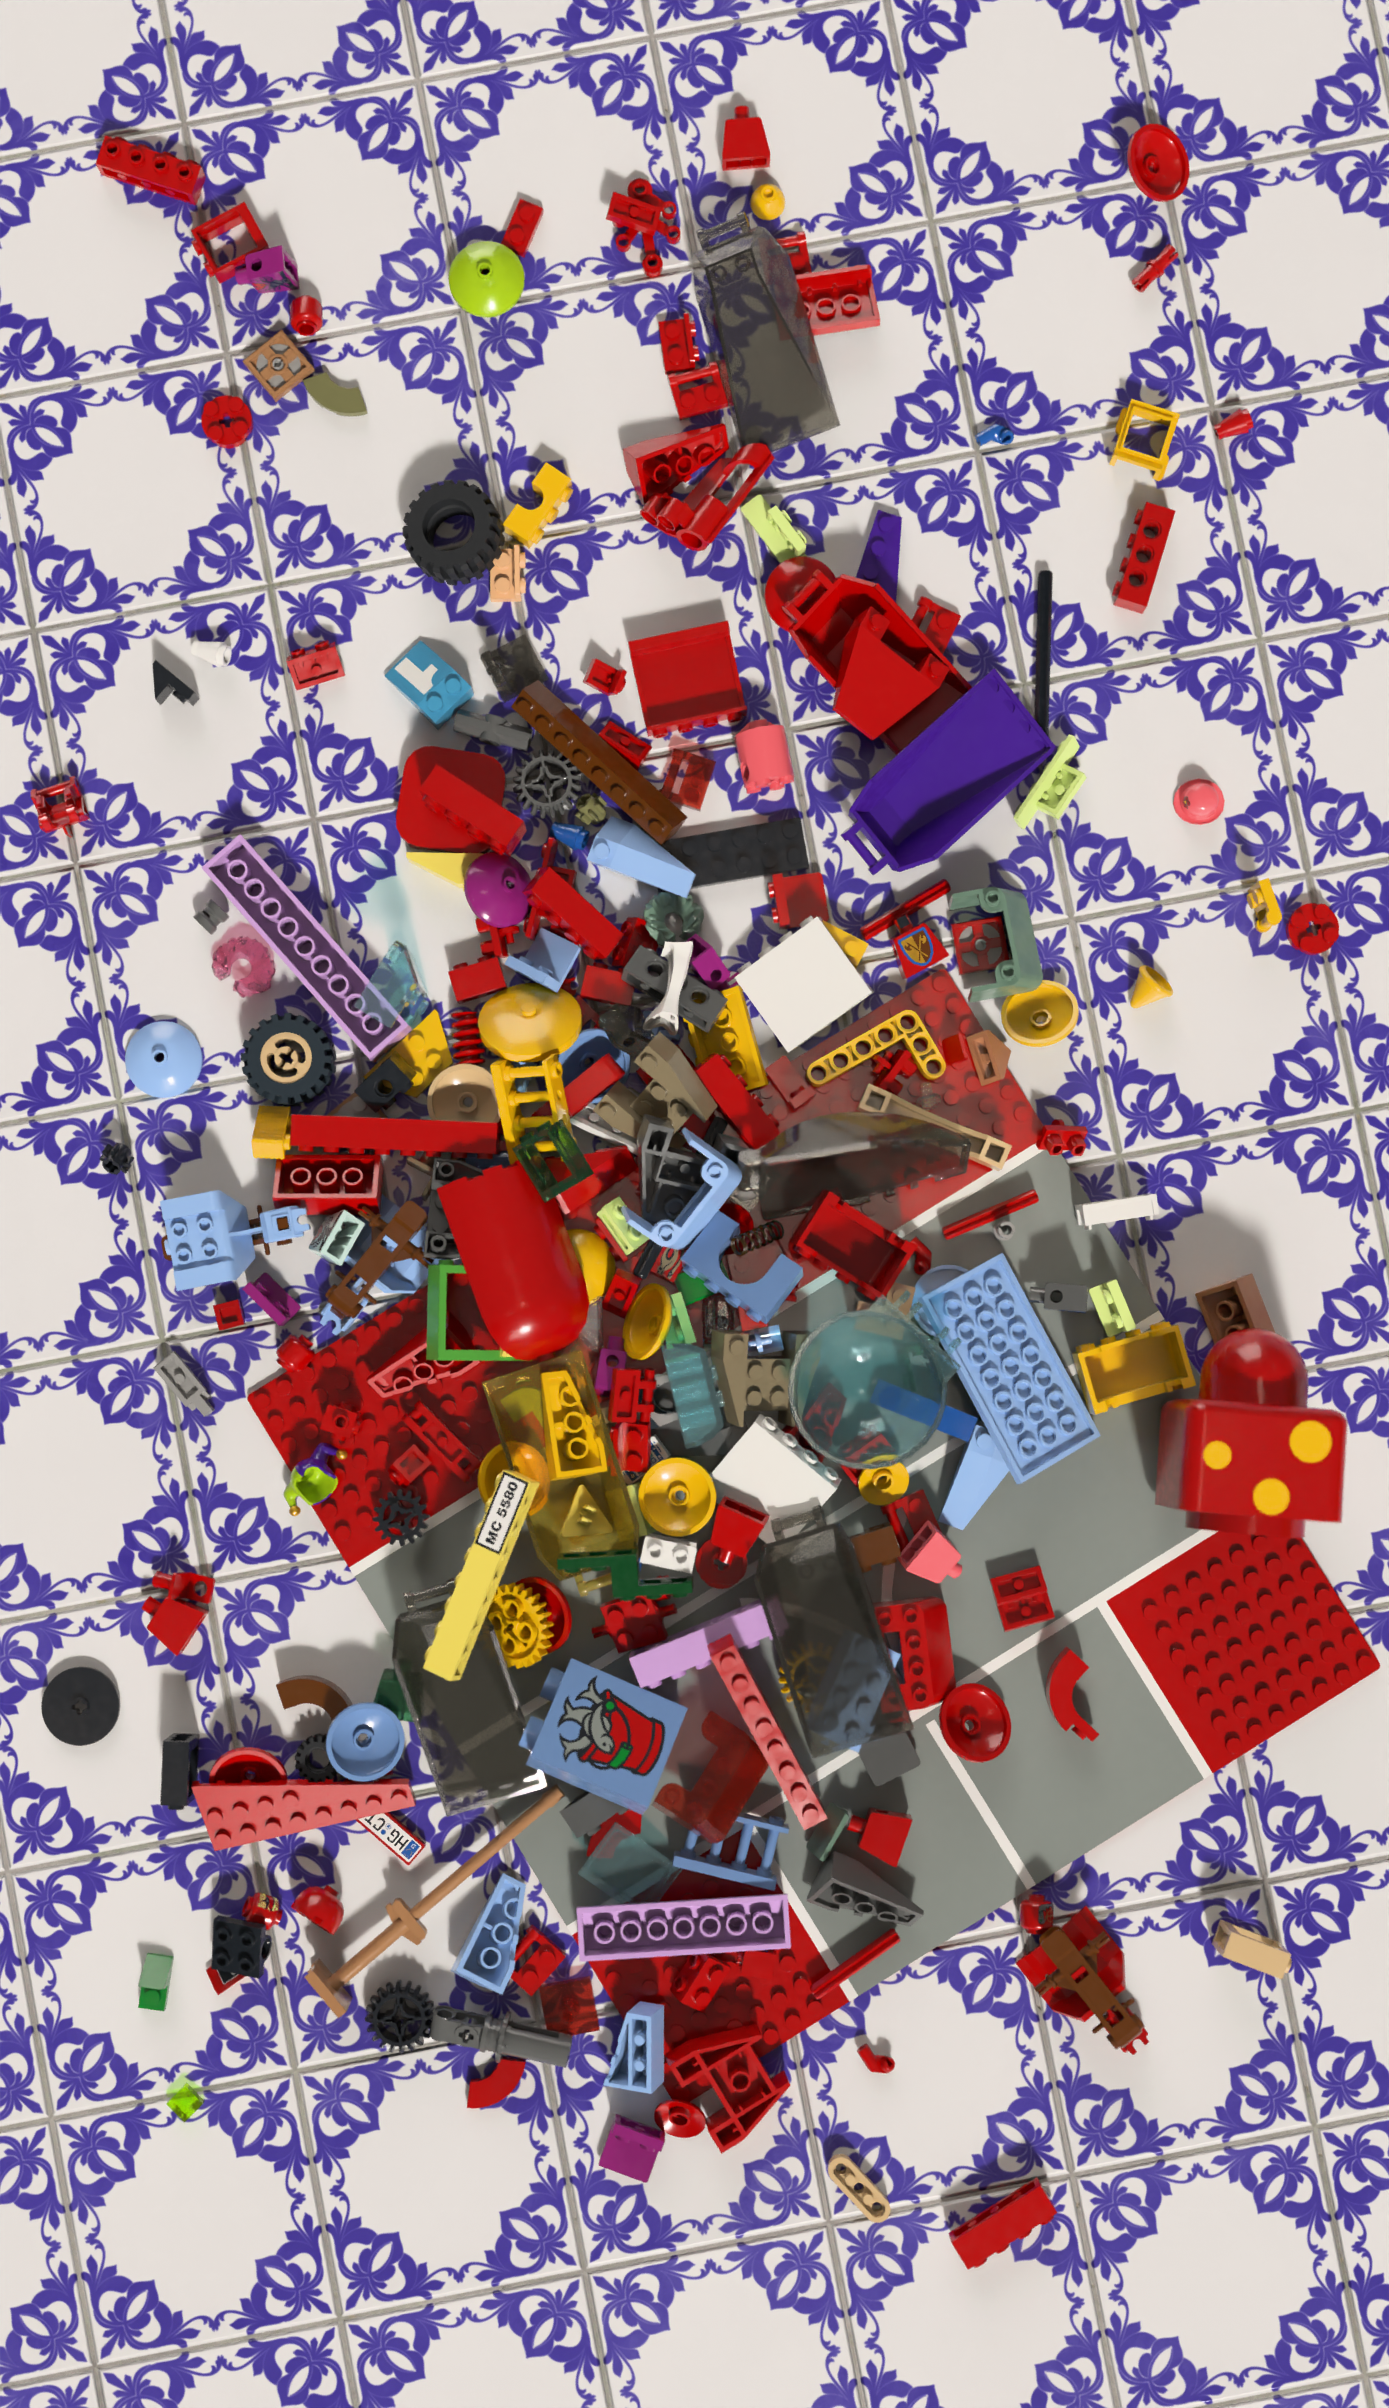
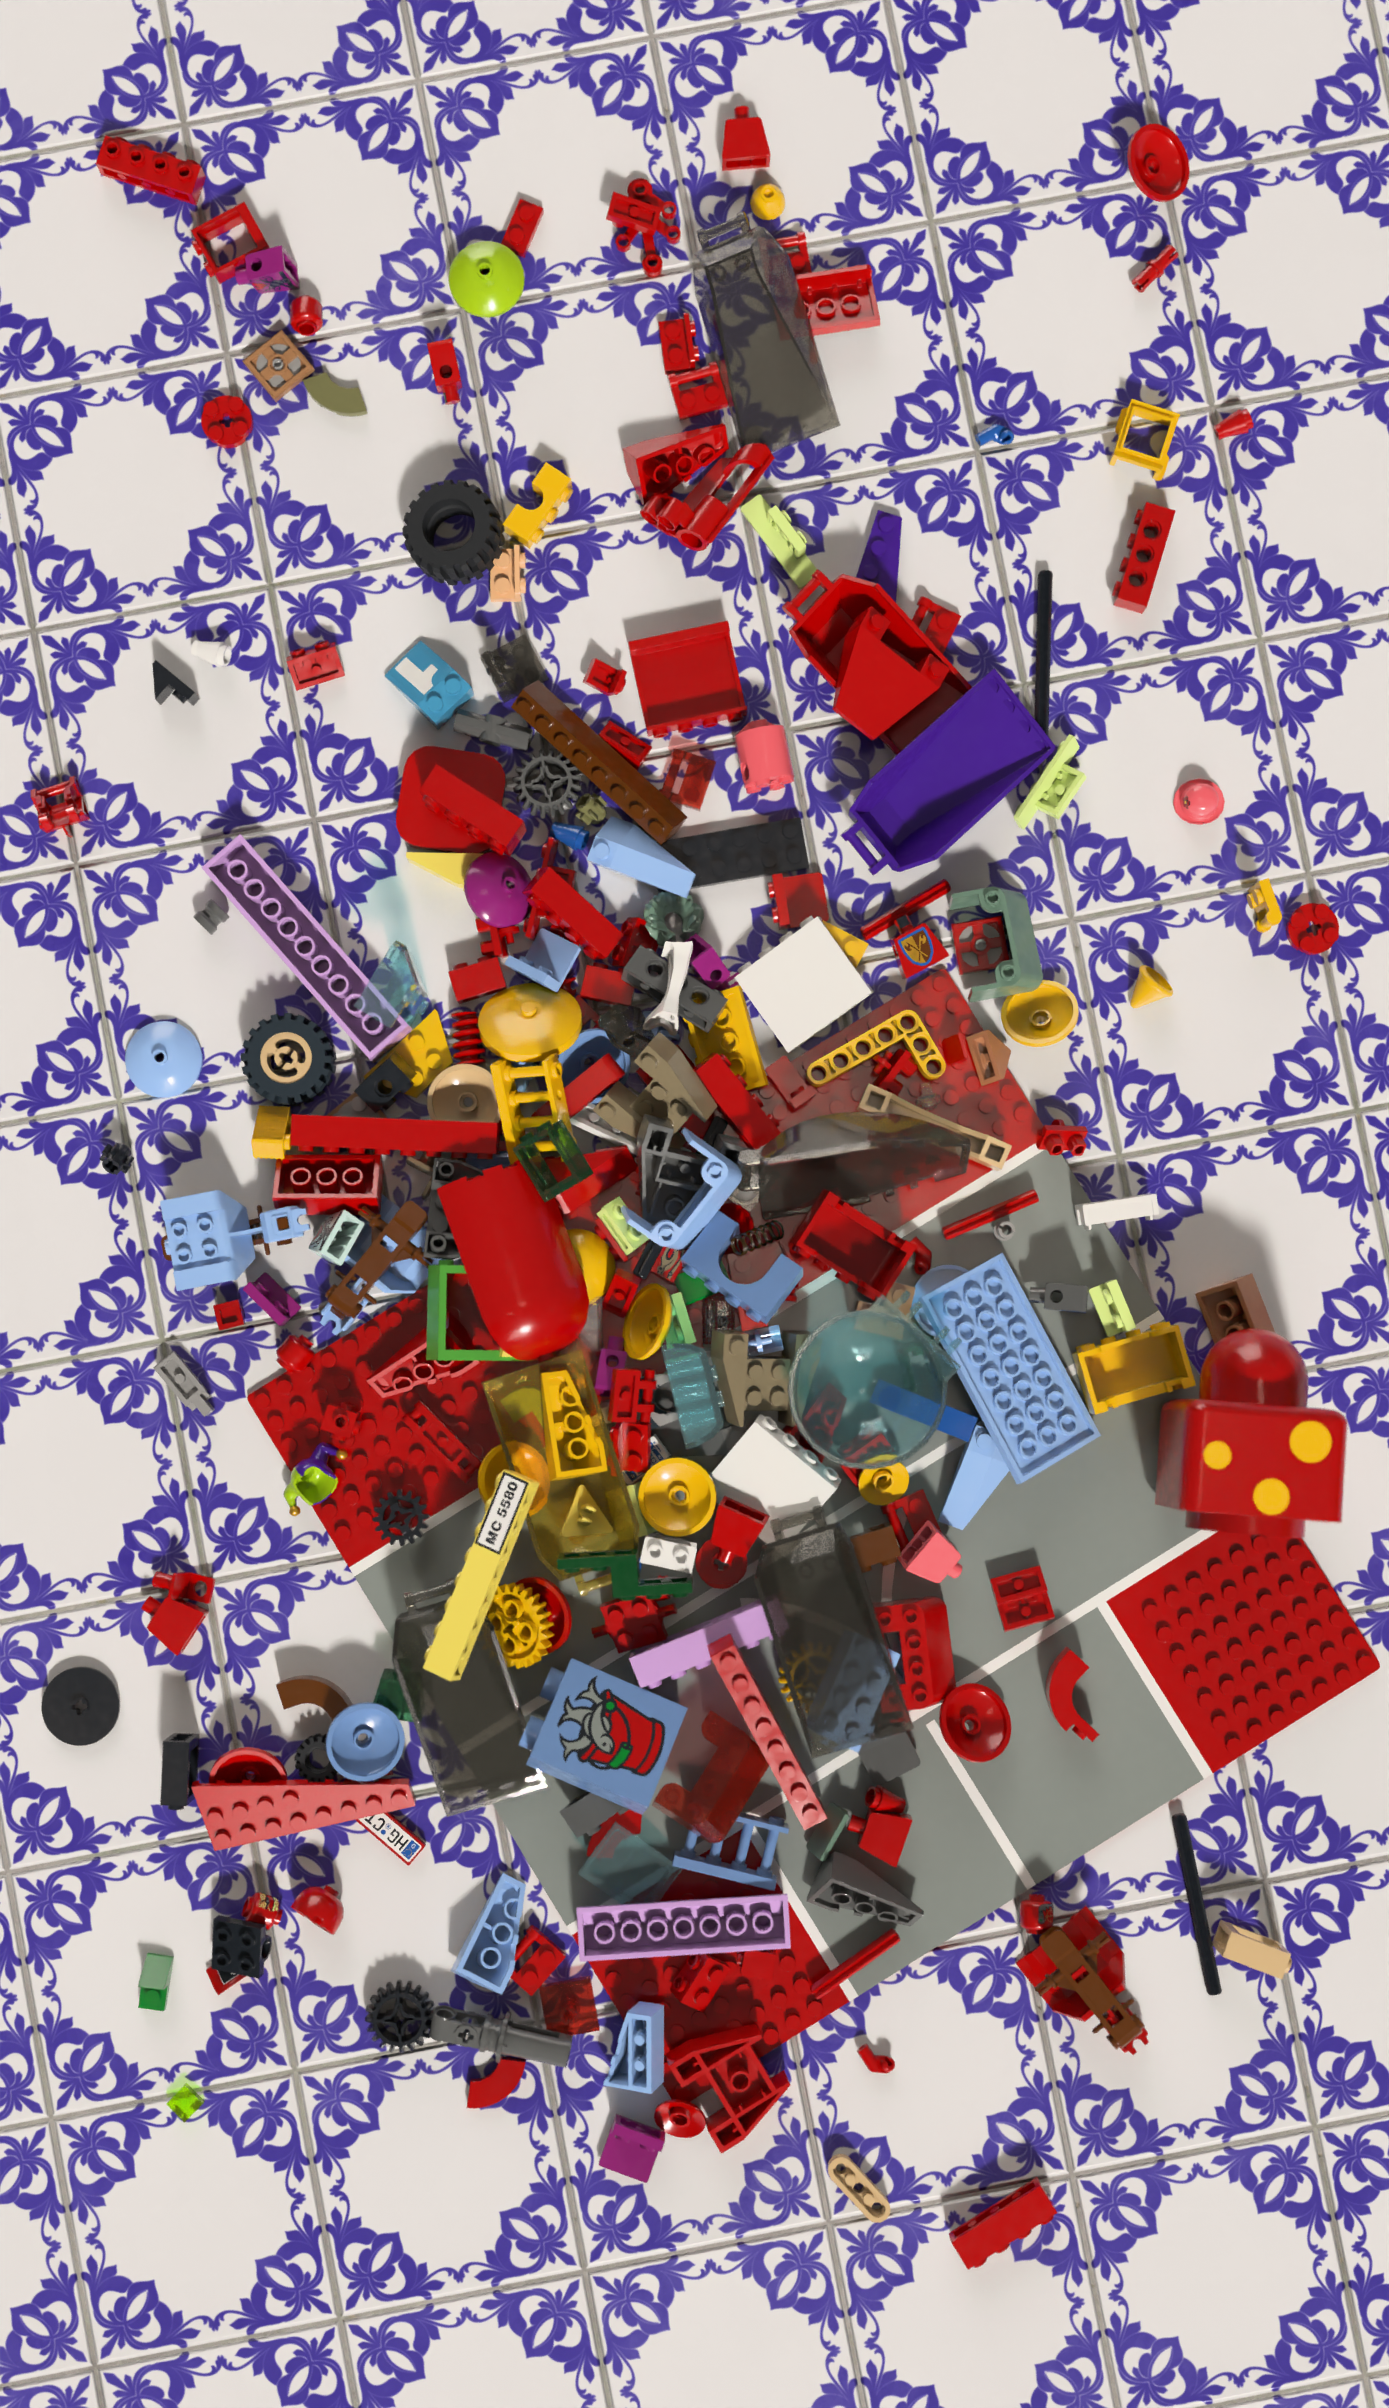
(252, 951): clear pink piece -> none
(406, 1920): medium nougat piece -> none
(408, 1467): red bracket -> none
(445, 362): none -> red torso
(787, 582): red dish -> none
(883, 1800): none -> red cone
(1196, 1904): none -> black axle

